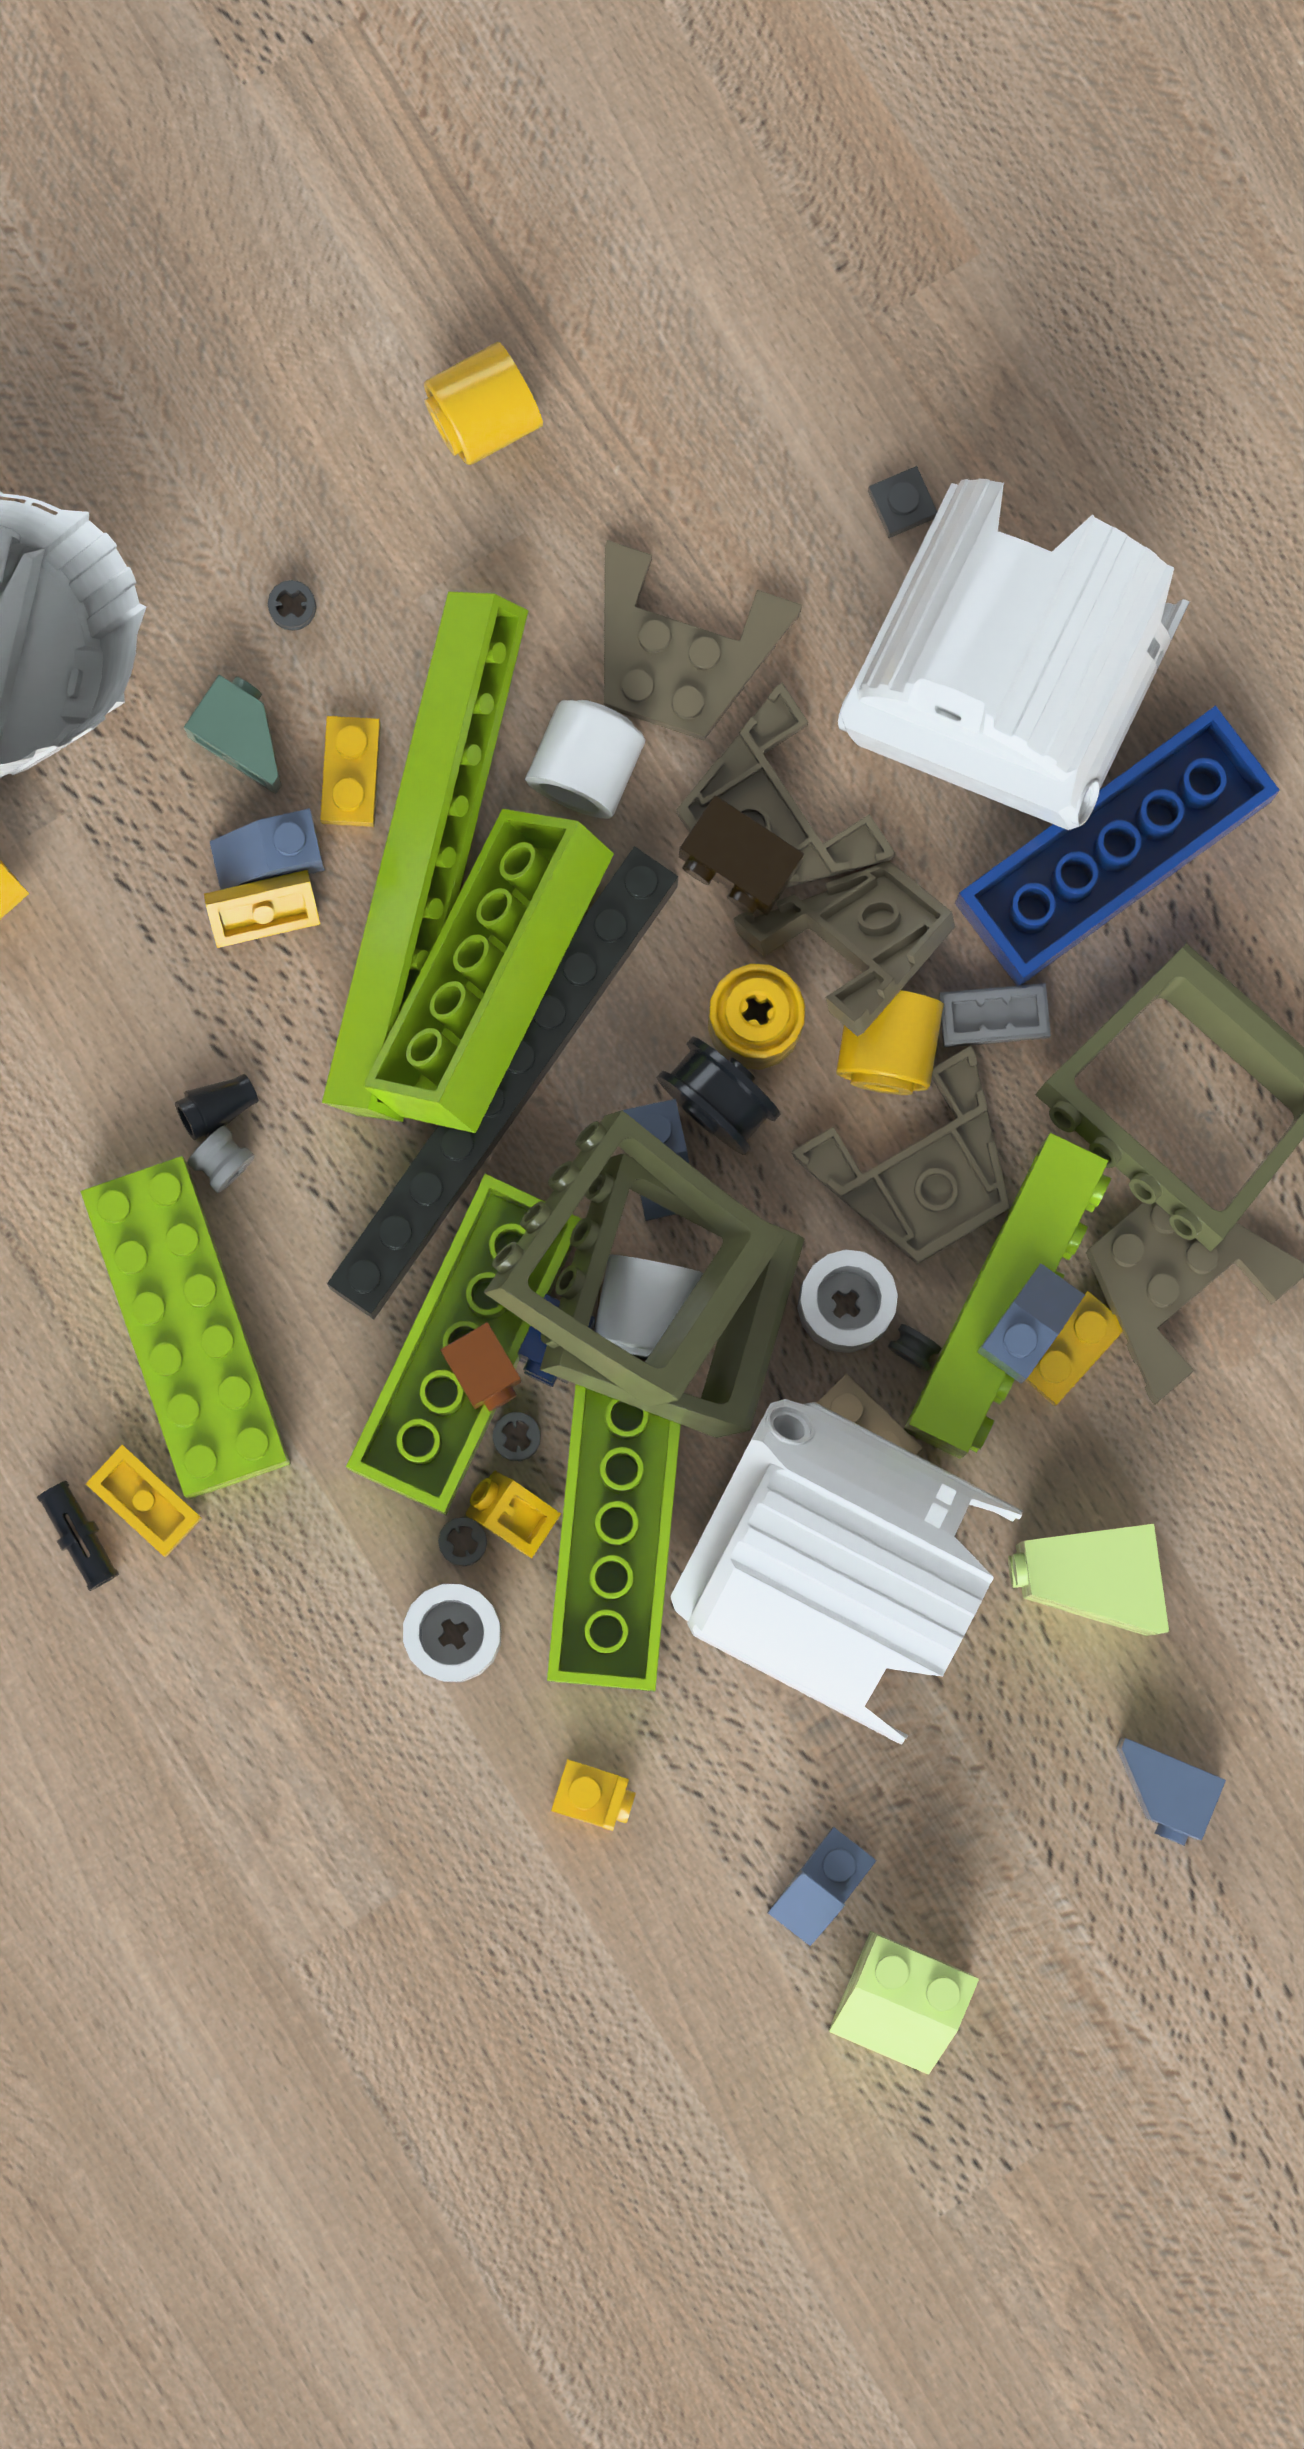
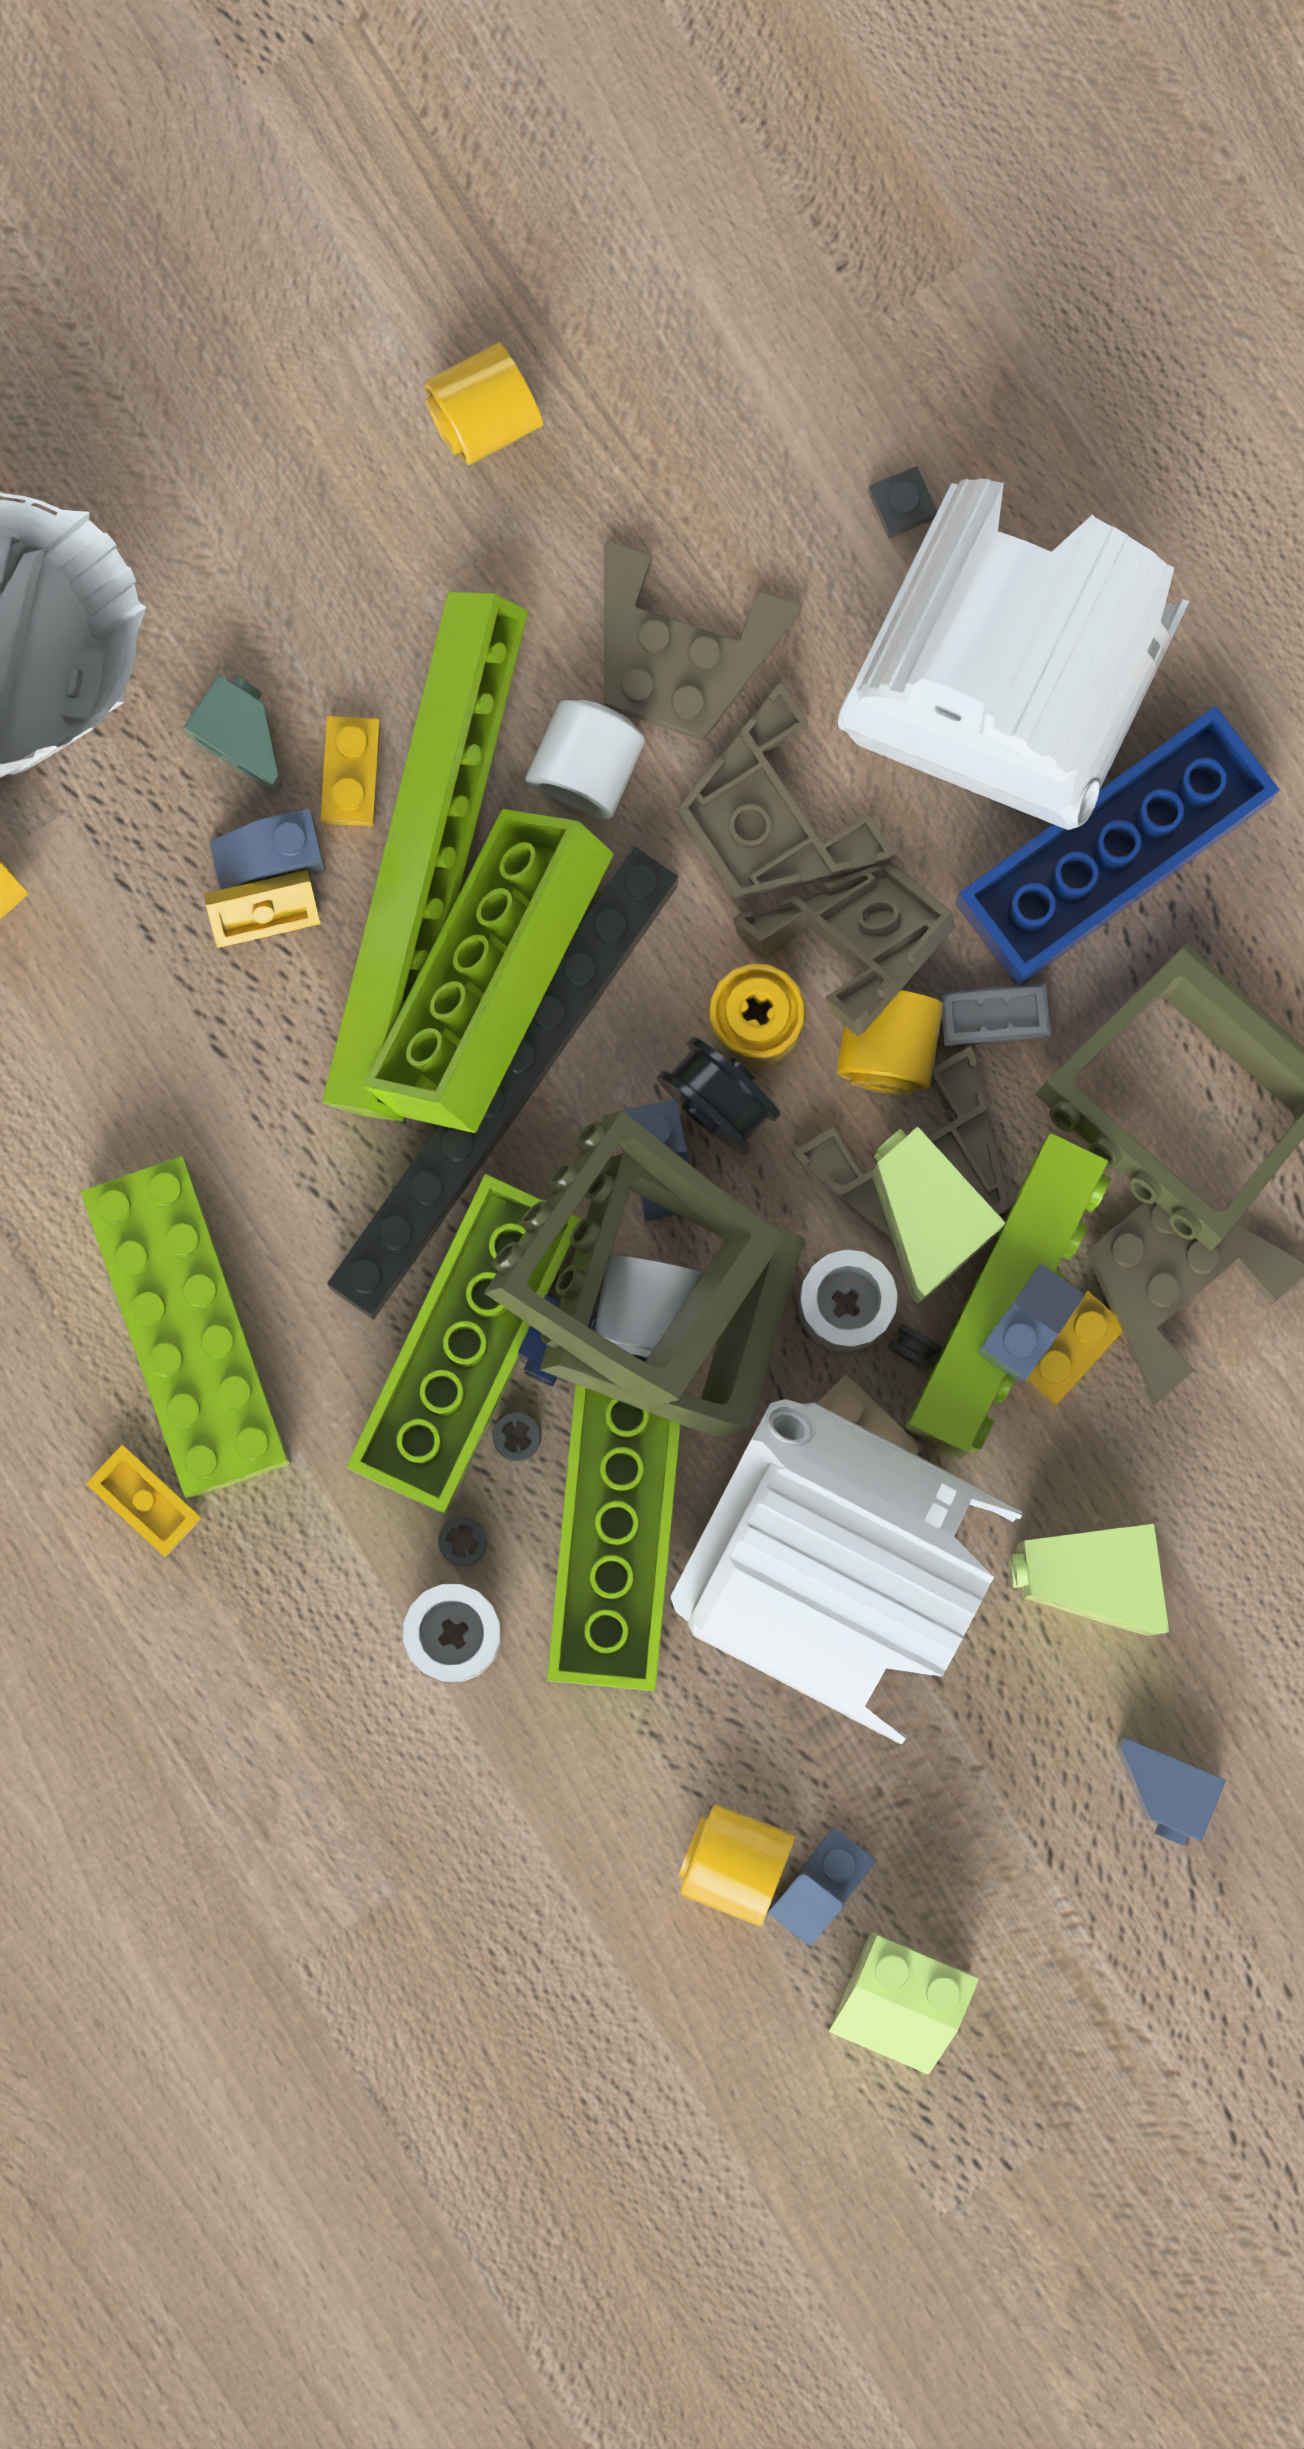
(58, 1503): black pin -> none
(215, 1105): black cone -> none
(221, 1159): light grey wheel -> none
(292, 589): dark grey bush -> none
(482, 1368): dark orange brick -> none
(512, 1513): yellow bracket -> none
(593, 1795): yellow bracket -> none
(735, 1864): none -> yellow piece
(739, 855): dark brown piece -> none
(929, 1211): none -> yellowish green slope

